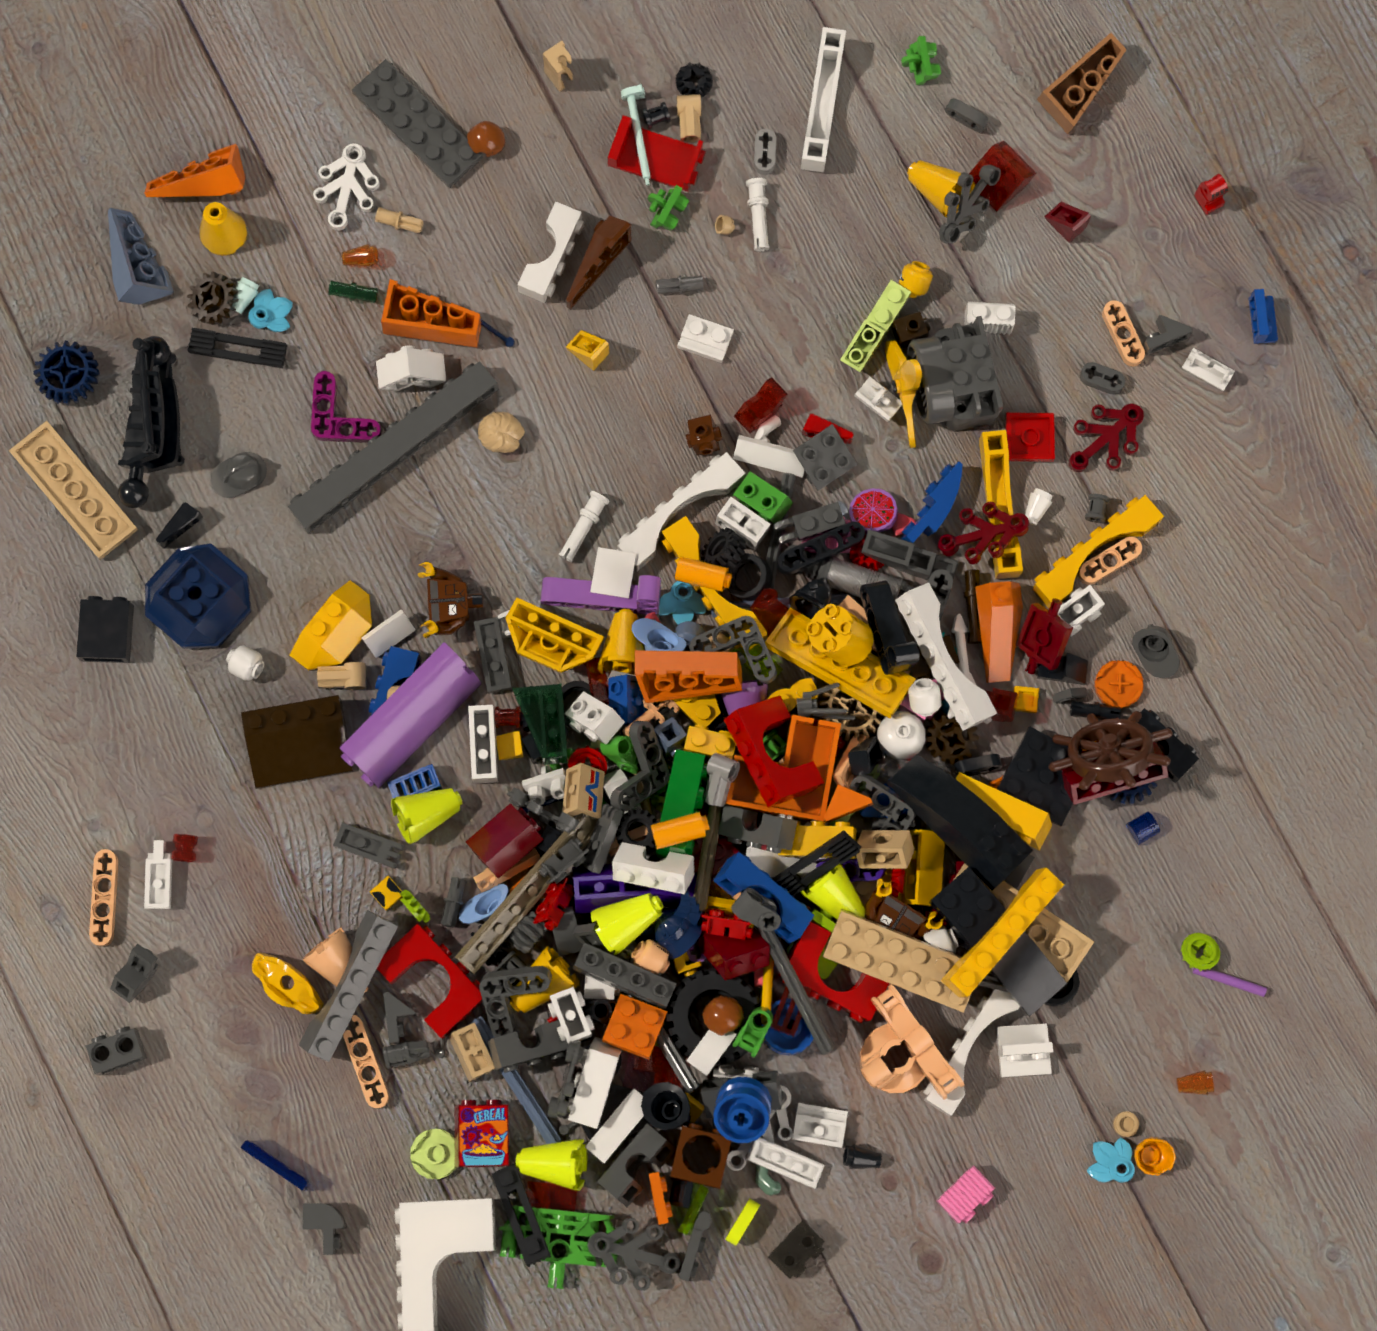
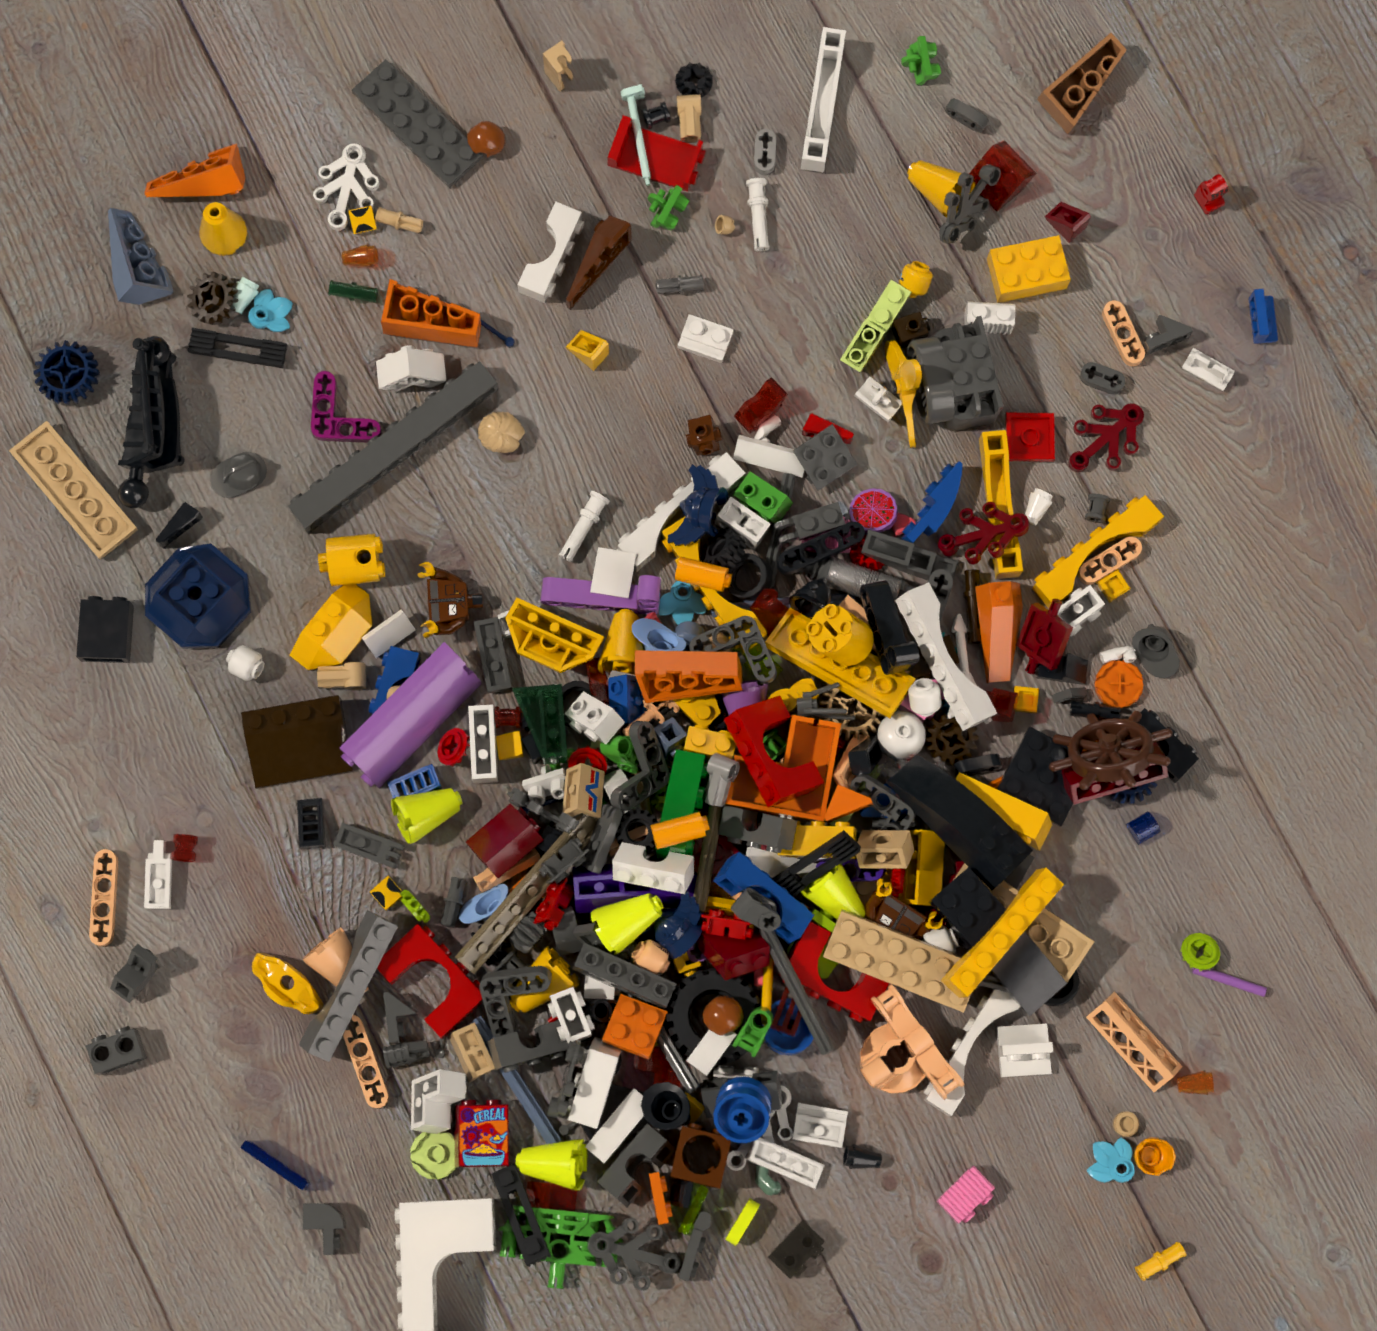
(311, 843): none -> black slope
(344, 556): none -> yellow cylinder
(362, 219): none -> yellow tile
(433, 1099): none -> white brick
(449, 741): none -> red gear
(699, 508): none -> dark blue helmet
(1028, 269): none -> yellow brick
(1113, 585): none -> yellow tile
(1124, 1020): none -> light nougat fence
(1125, 652): none -> white arm
(1160, 1261): none -> yellow pin

